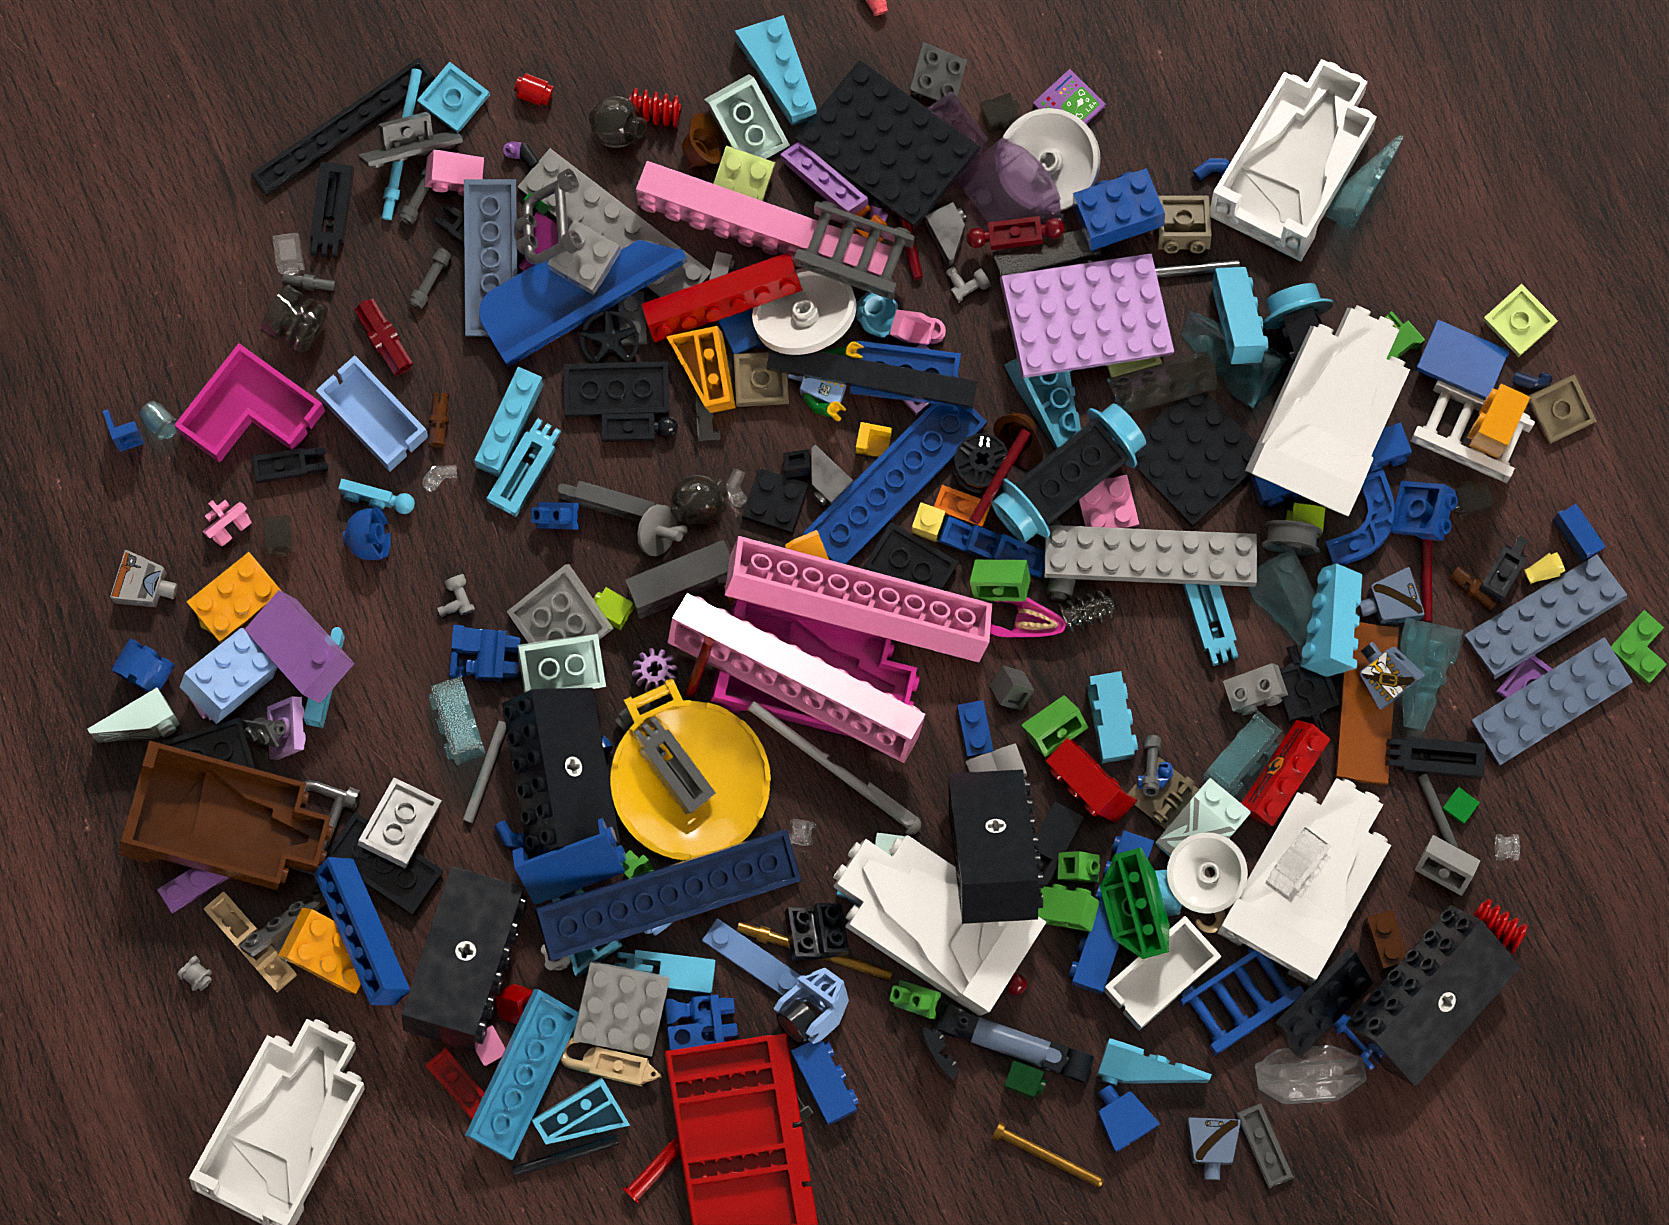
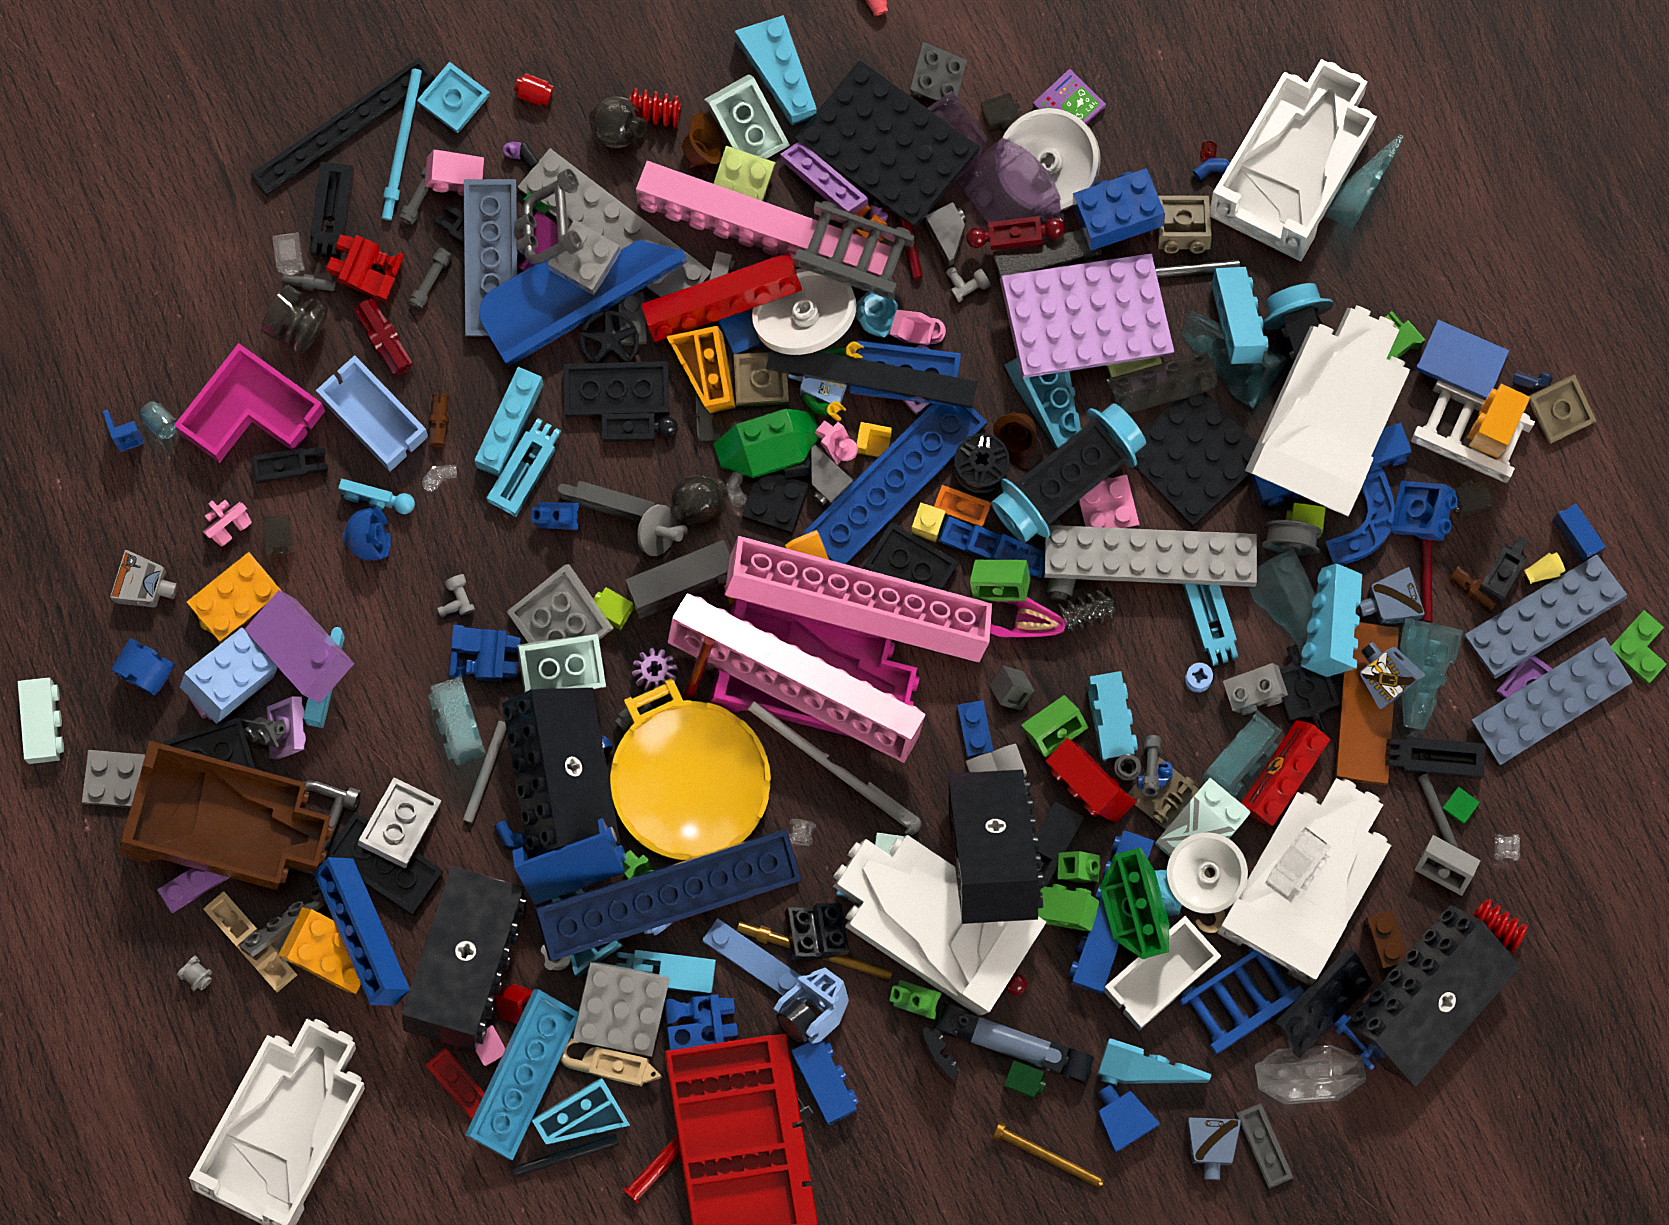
(40, 720): none -> light aqua brick
(111, 778): none -> light grey plate
(141, 719): light aqua slope -> none
(357, 270): none -> red hips
(407, 138): dark grey bracket -> none
(677, 774): dark grey hinge -> none
(767, 443): none -> green wedge
(836, 442): none -> bright pink hips
(1000, 476): dark red bar -> none
(1130, 762): none -> dark grey cone
(1197, 682): none -> light blue wheel
(1208, 149): none -> clear red rock
(1520, 320): yellowish green plate -> none

